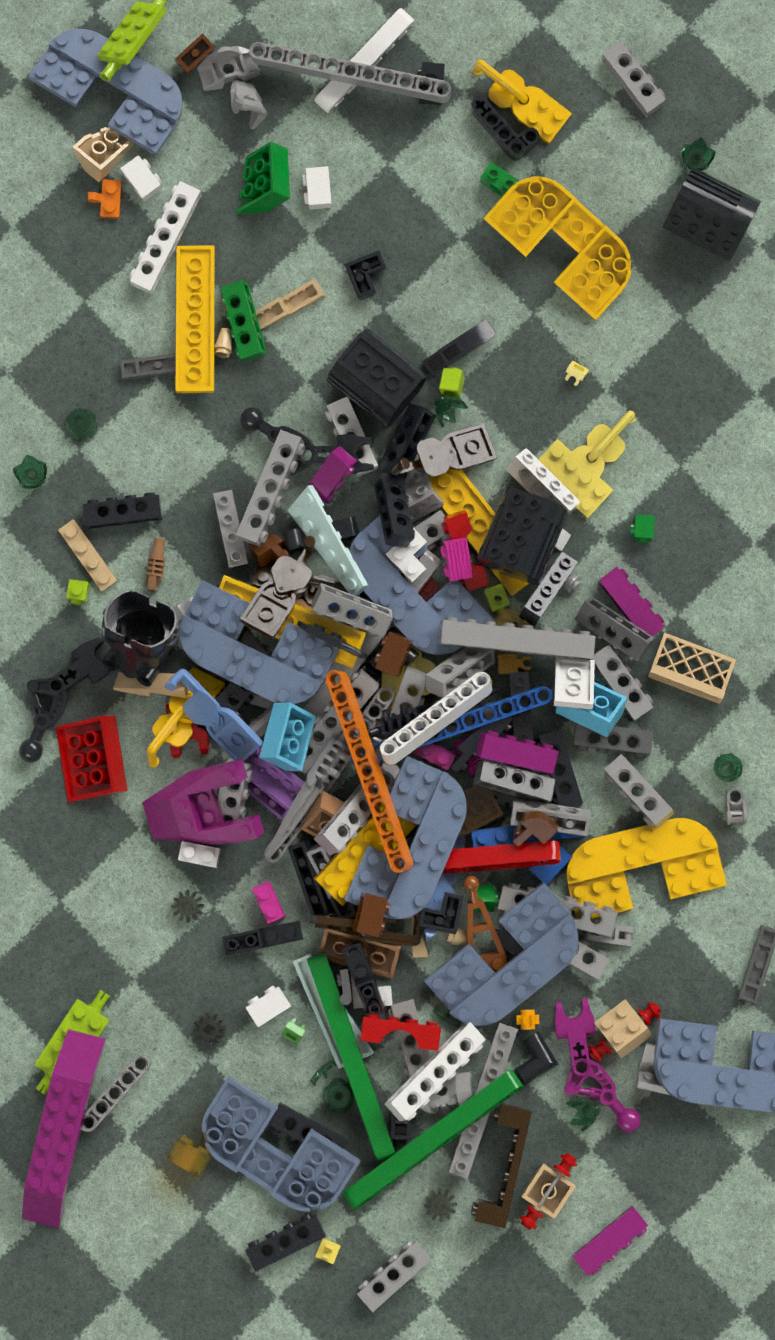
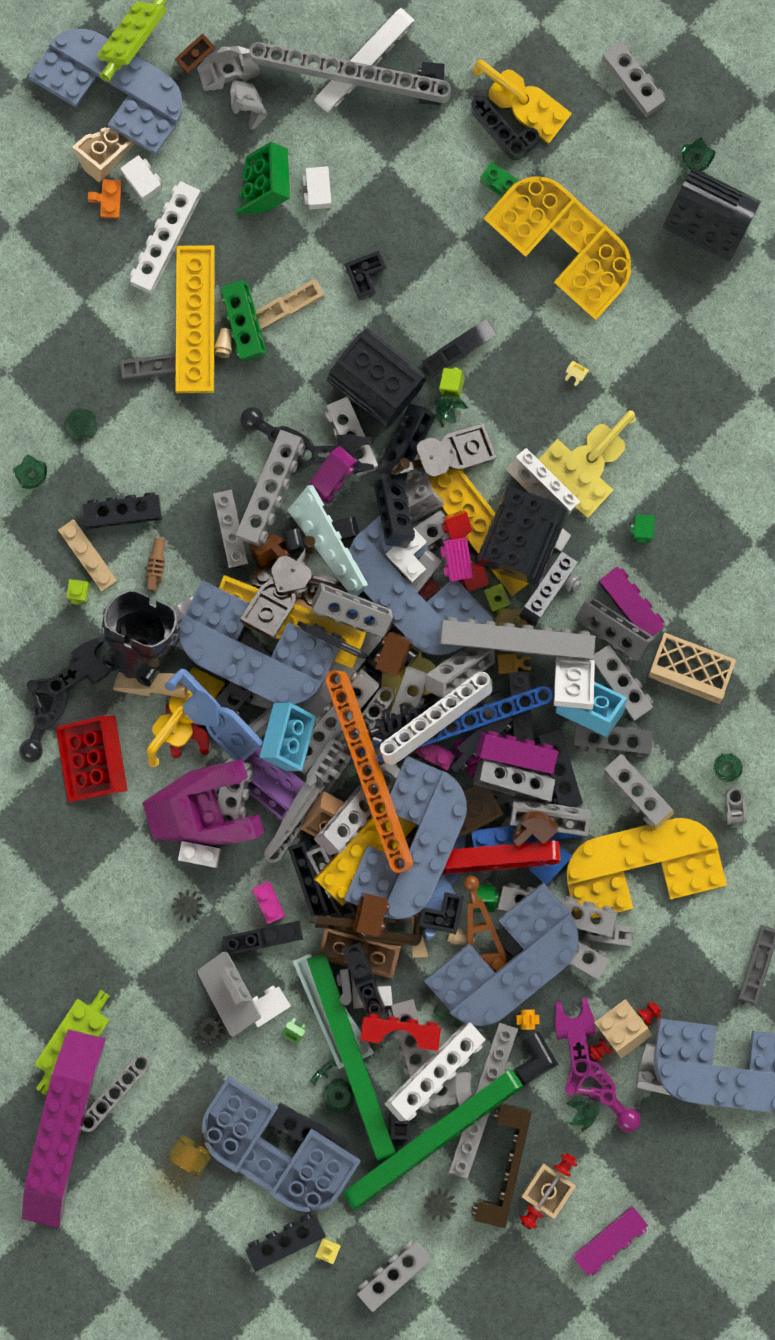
(229, 994): none -> light grey bracket

